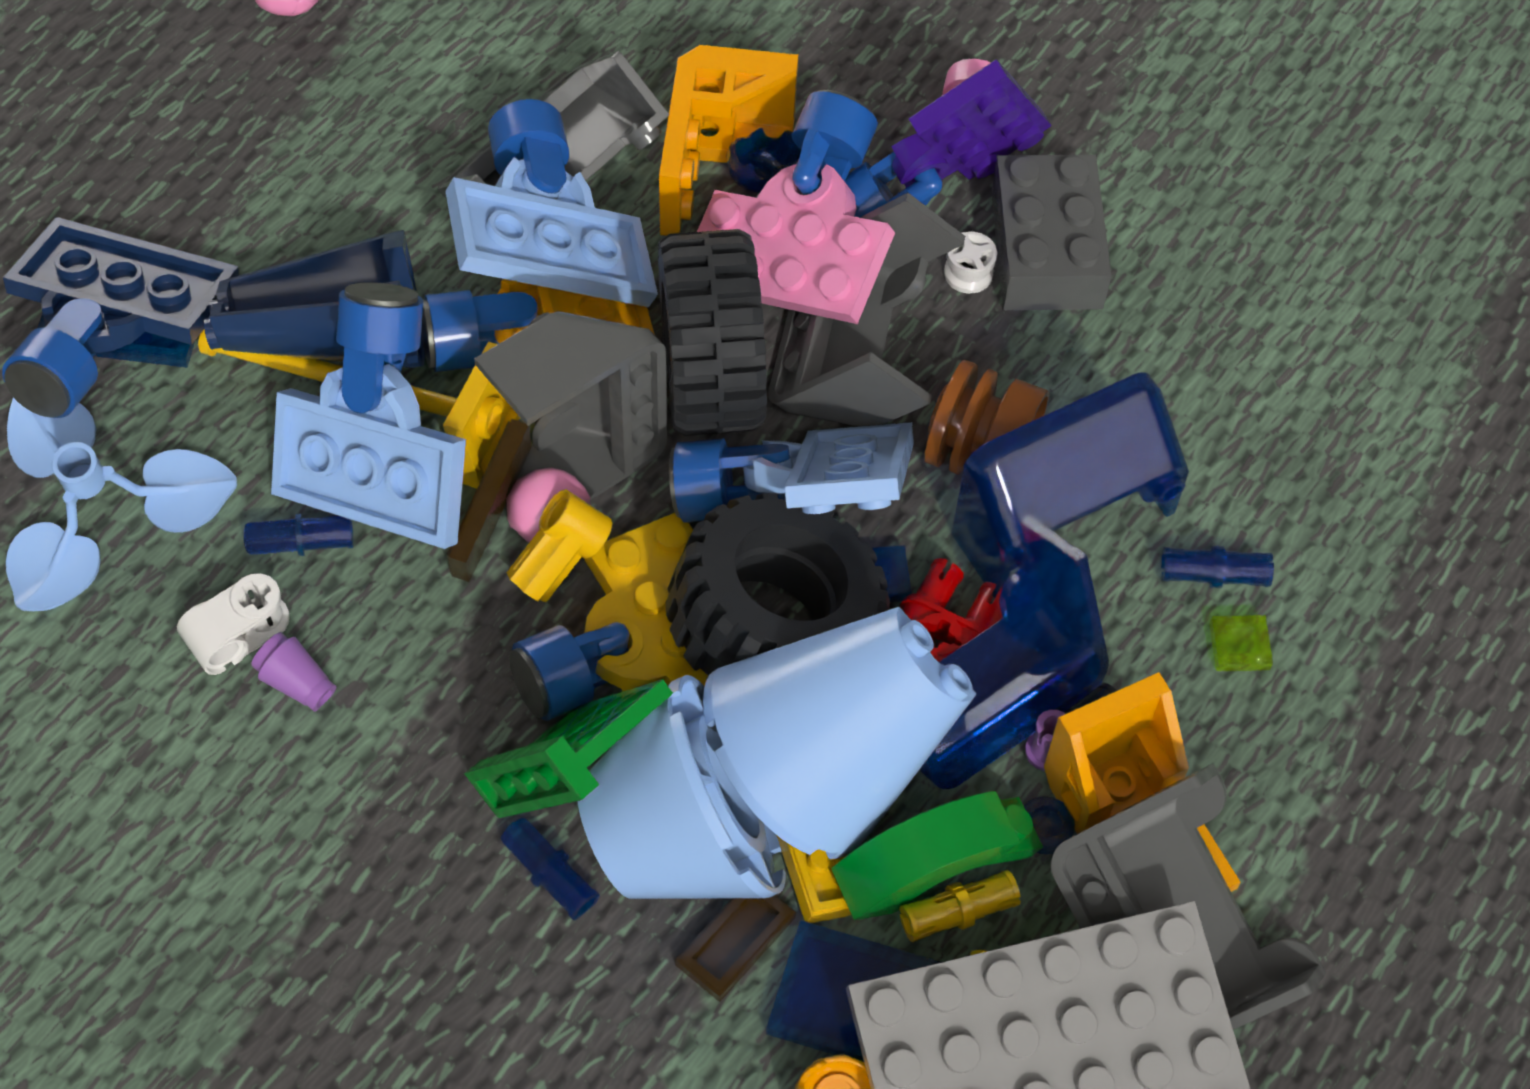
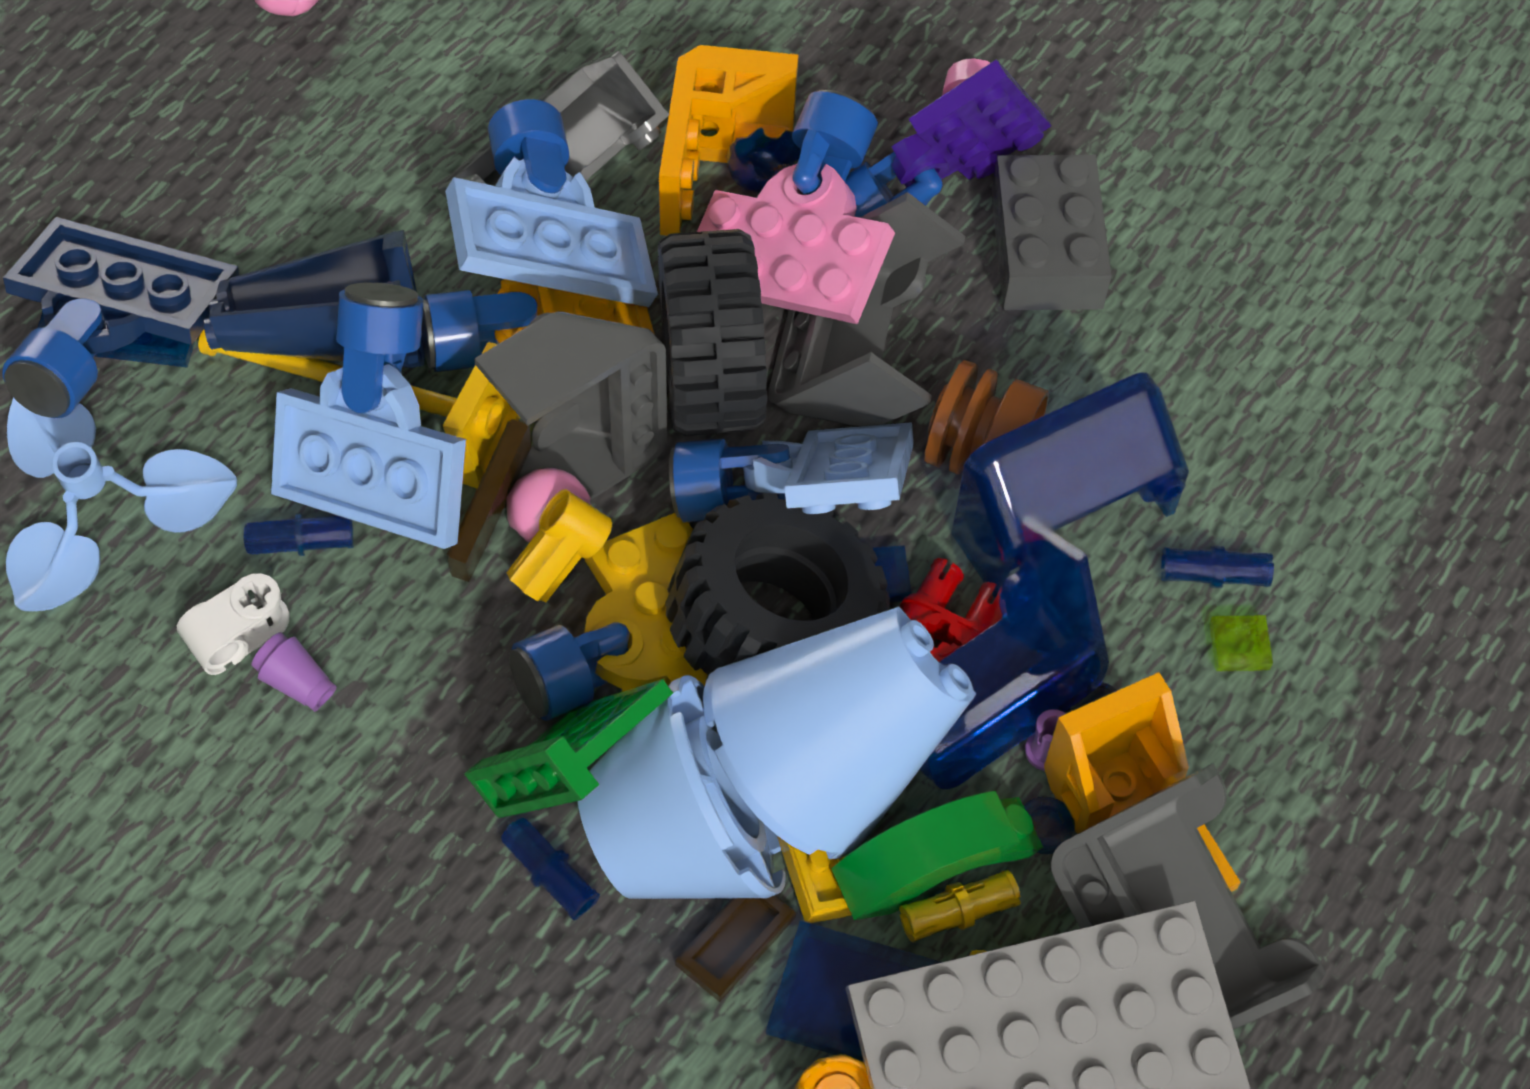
(976, 252): white wheel -> none

